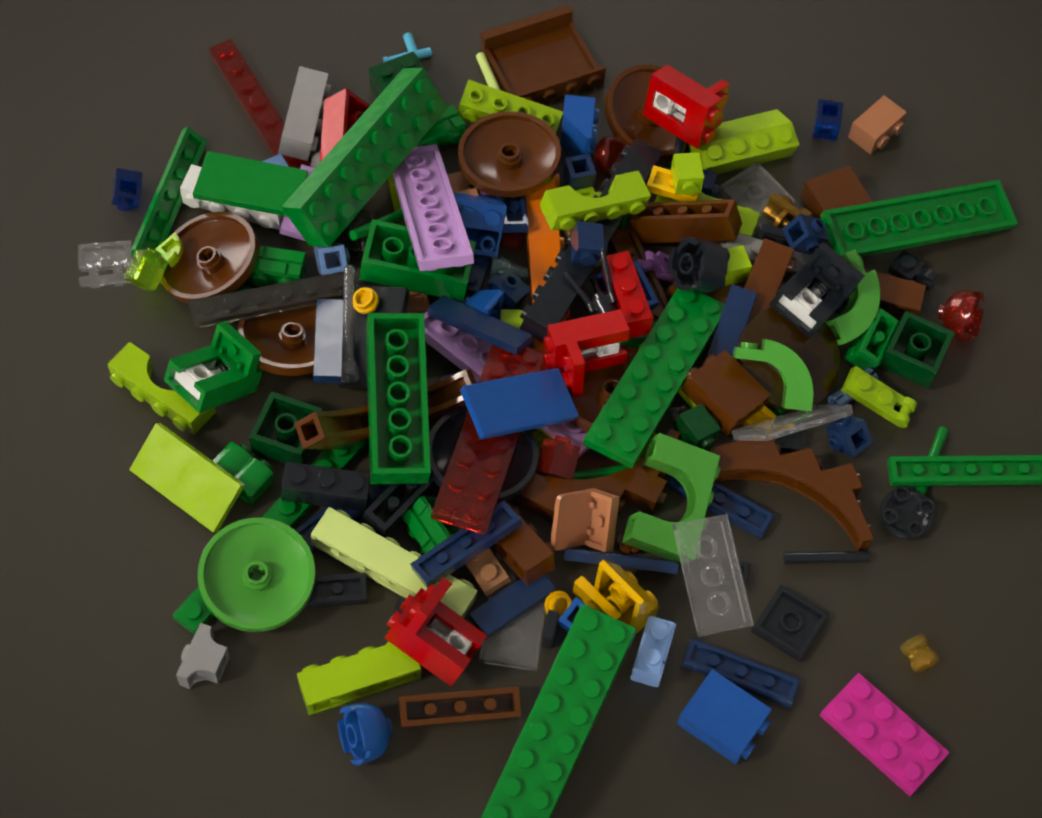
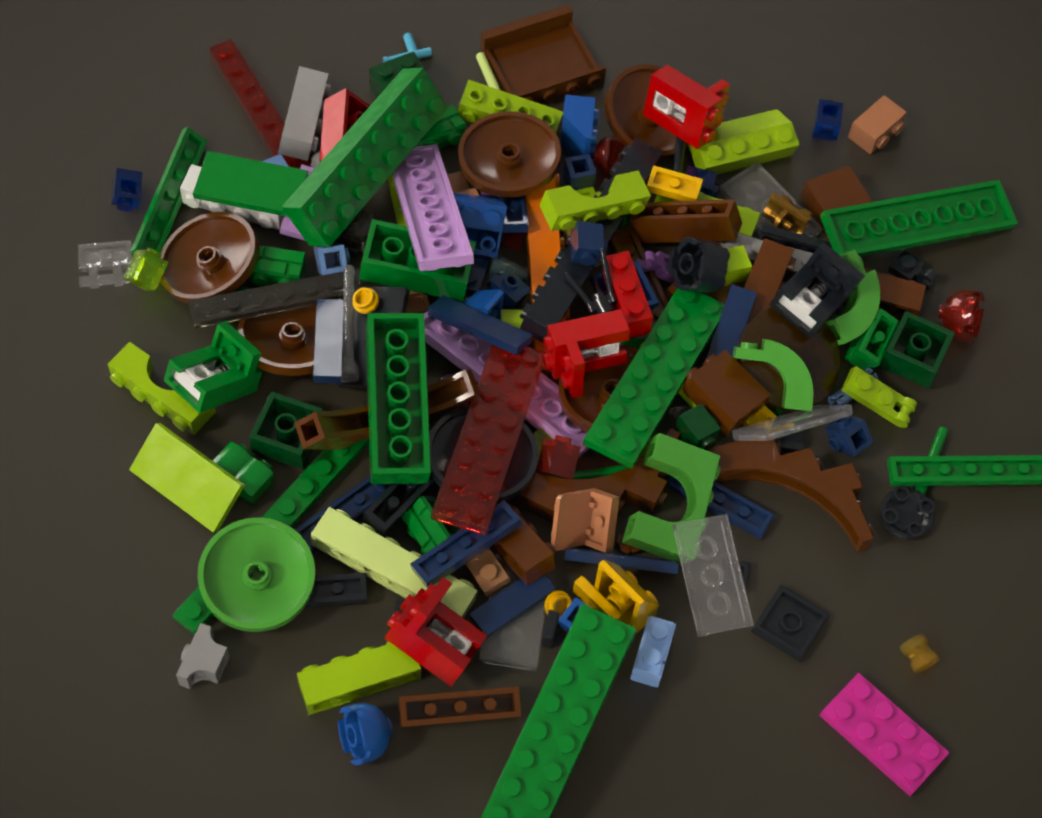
(171, 249): lime tile -> none
(325, 486): black brick -> none
(364, 230): green bar -> none
(519, 403): blue tile -> none
(687, 173): lime brick -> none
(725, 717): blue brick -> none
(742, 672): dark blue tile -> none
(805, 234): dark blue brick -> none
(826, 556): black bar -> none

